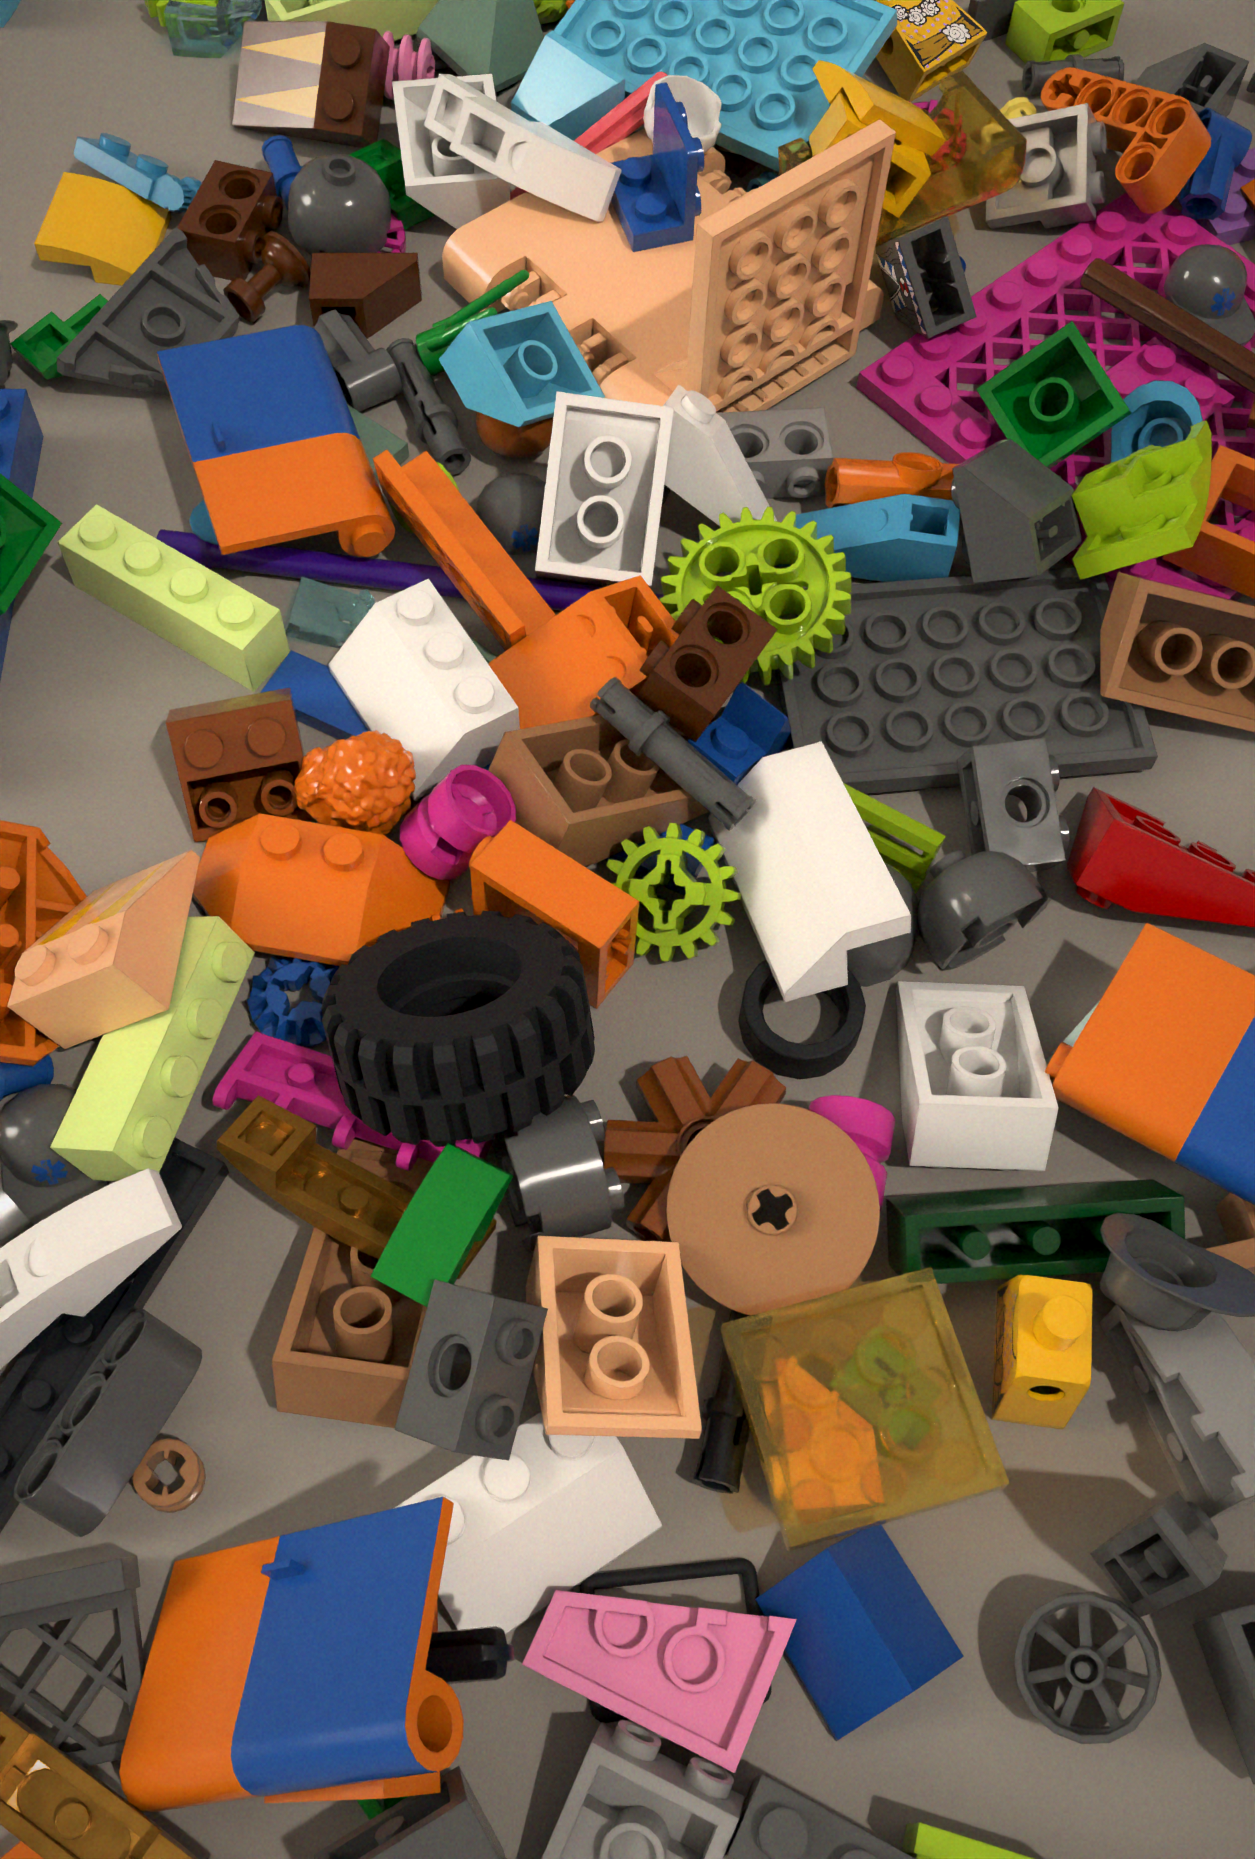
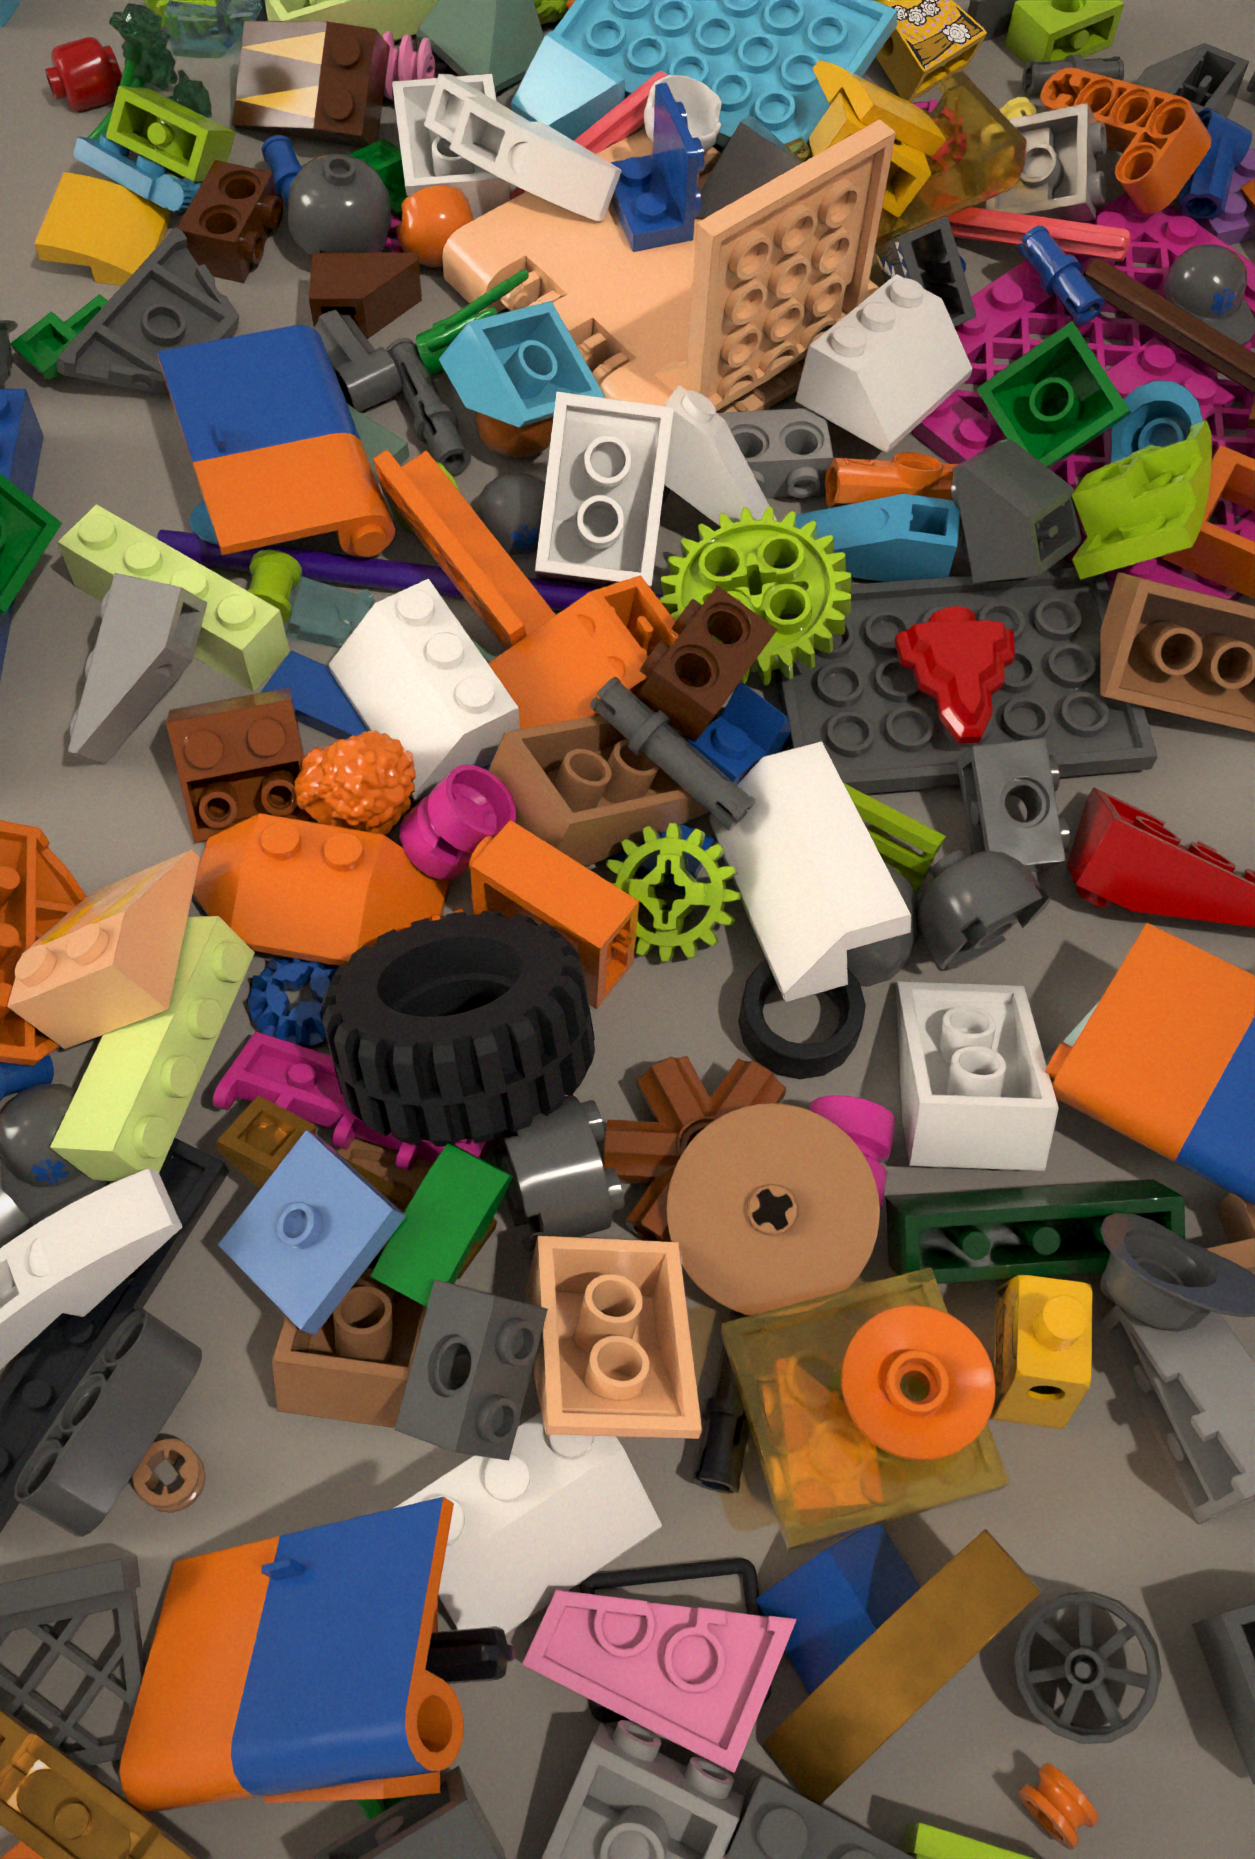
(84, 74): none -> red head
(139, 653): none -> light grey slope
(151, 62): none -> clear green plant
(168, 132): none -> lime brick
(274, 579): none -> lime bush
(281, 265): reddish brown piece -> none
(311, 1232): none -> medium blue plate
(430, 220): none -> orange hair
(747, 163): none -> dark grey slope
(885, 364): none -> white slope
(901, 1667): none -> pearl gold slope
(941, 1355): none -> orange dish
(958, 666): none -> red rock
(1058, 1806): none -> orange bush
(1061, 275): none -> blue pin
(1071, 236): none -> coral axle
(1162, 1555): dark grey slope -> none

